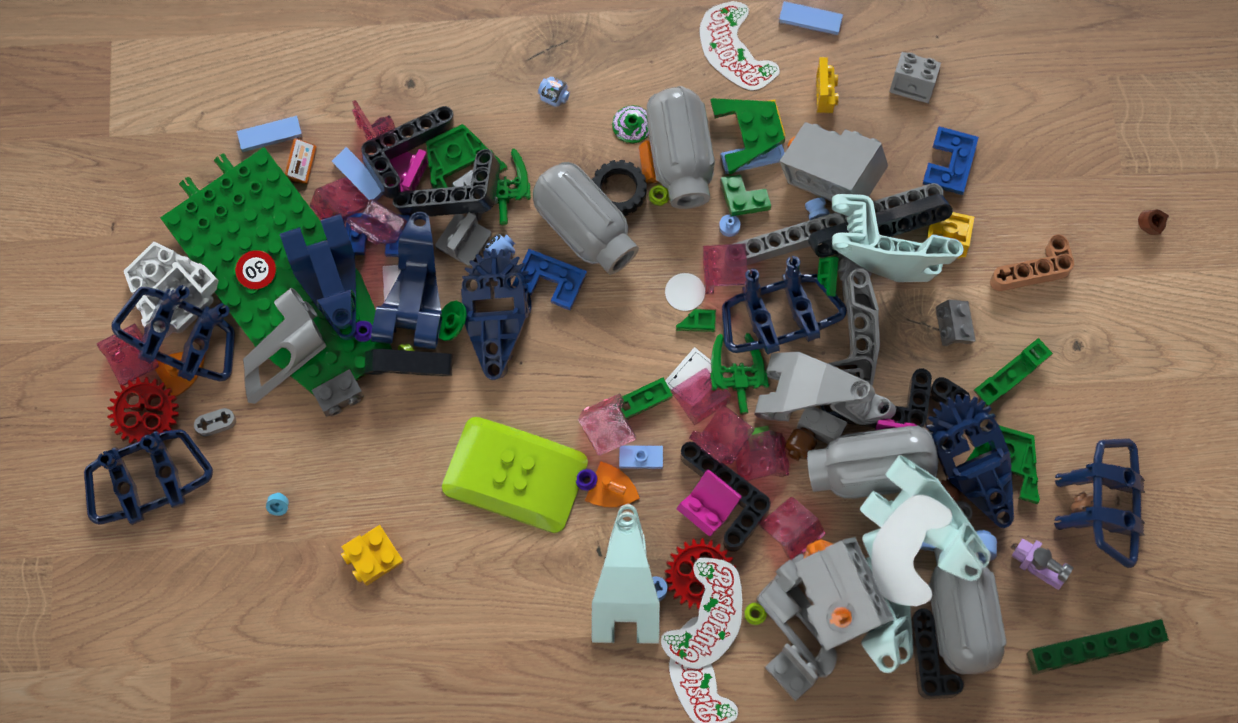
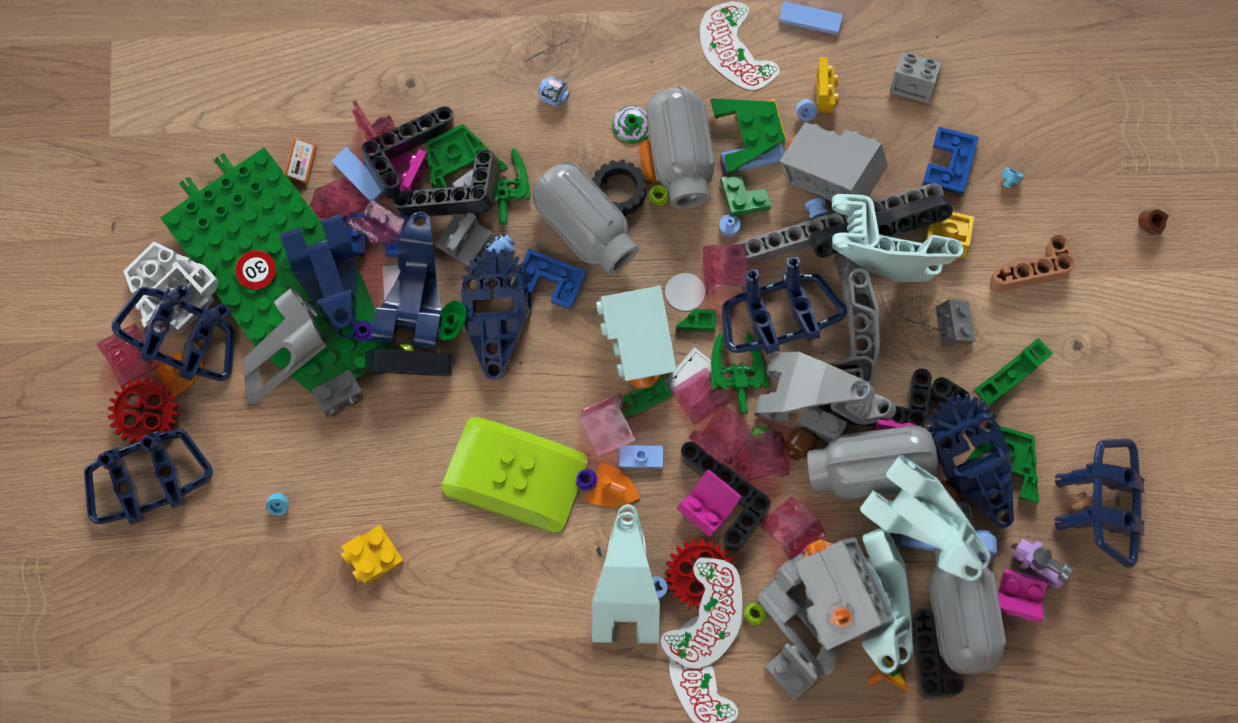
(213, 417): light grey beam -> none
(269, 133): light blue tile -> none
(641, 334): none -> light aqua piece
(806, 110): none -> light blue tile
(828, 274): green tile -> none
(895, 677): none -> shield
(899, 543): white sticker -> none
(1011, 176): none -> medium azure tile
(1022, 595): none -> dark pink bracket
(1097, 646): dark green brick -> none

